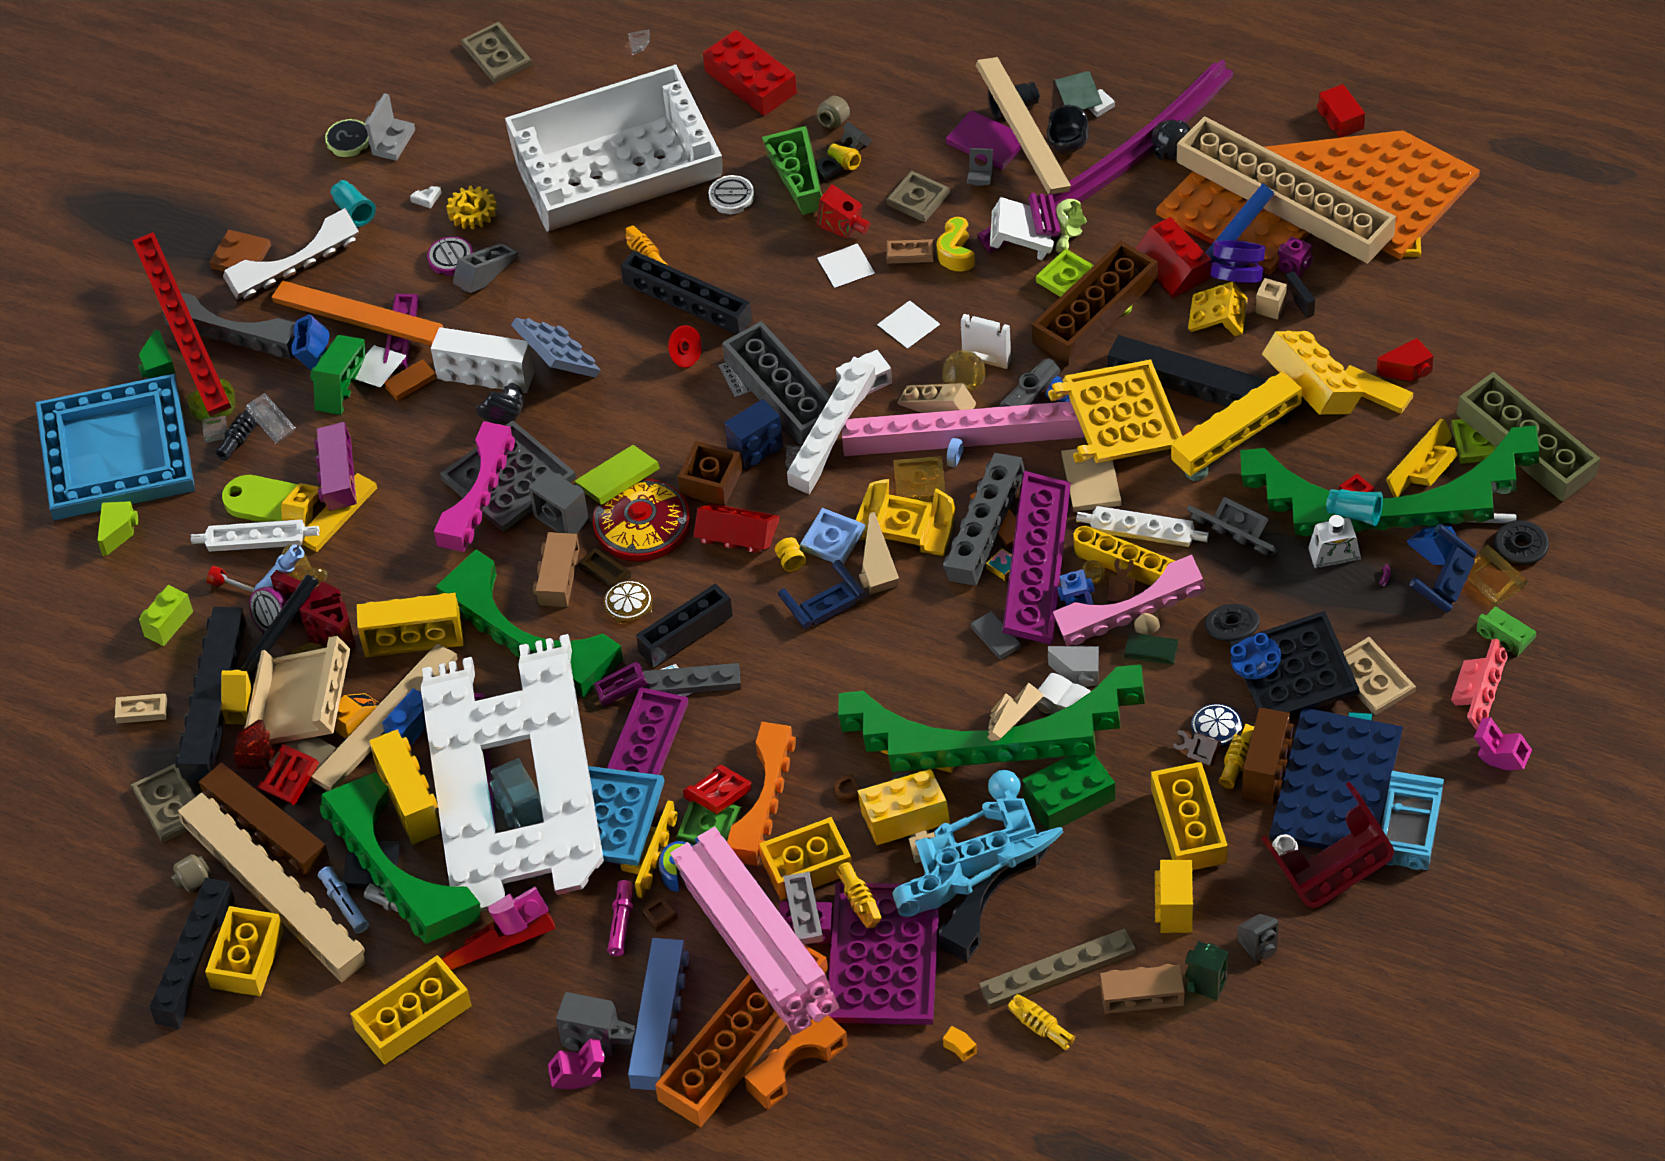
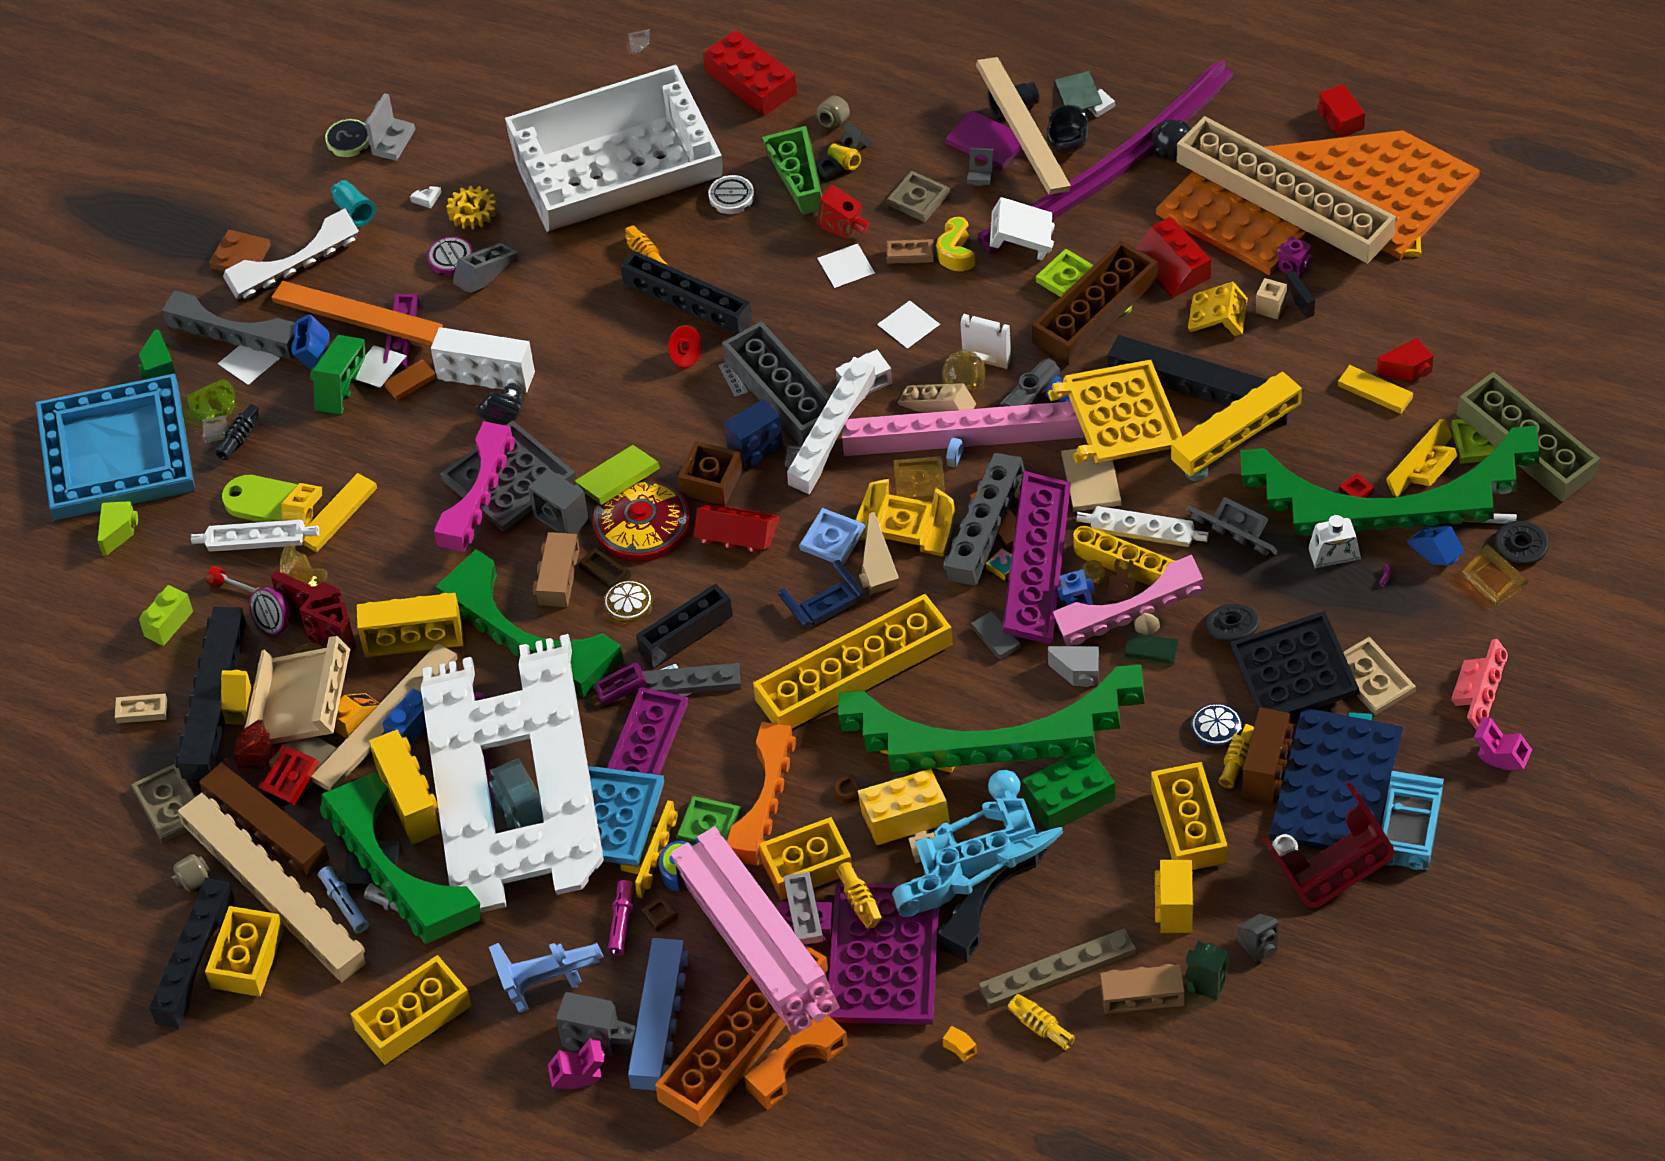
(181, 324): red plate -> none
(247, 363): none -> white sticker
(270, 418): clear plate -> none
(279, 623): black axle -> none
(284, 564): light blue pin -> none
(335, 466): magenta brick -> none
(491, 940): red wedge -> none
(496, 52): dark tan tile -> none
(514, 914): dark pink brick -> none
(521, 975): none -> light blue piece
(556, 347): sand blue plate -> none
(725, 791): red plate -> none
(790, 554): yellow wheel -> none
(853, 662): none -> yellow brick
(1011, 711): tan wedge -> none
(1048, 214): magenta tile -> none
(1059, 693): white brick -> none
(1070, 220): yellowish green hair -> none
(1200, 747): plate -> none
(1237, 261): dark purple wheel -> none
(1243, 217): blue piece -> none
(1255, 657): blue dish -> none
(1315, 371): yellow brick -> none
(1356, 505): teal plant -> none
(1453, 573): dark blue plate -> none
(1509, 631): bright green bracket -> none

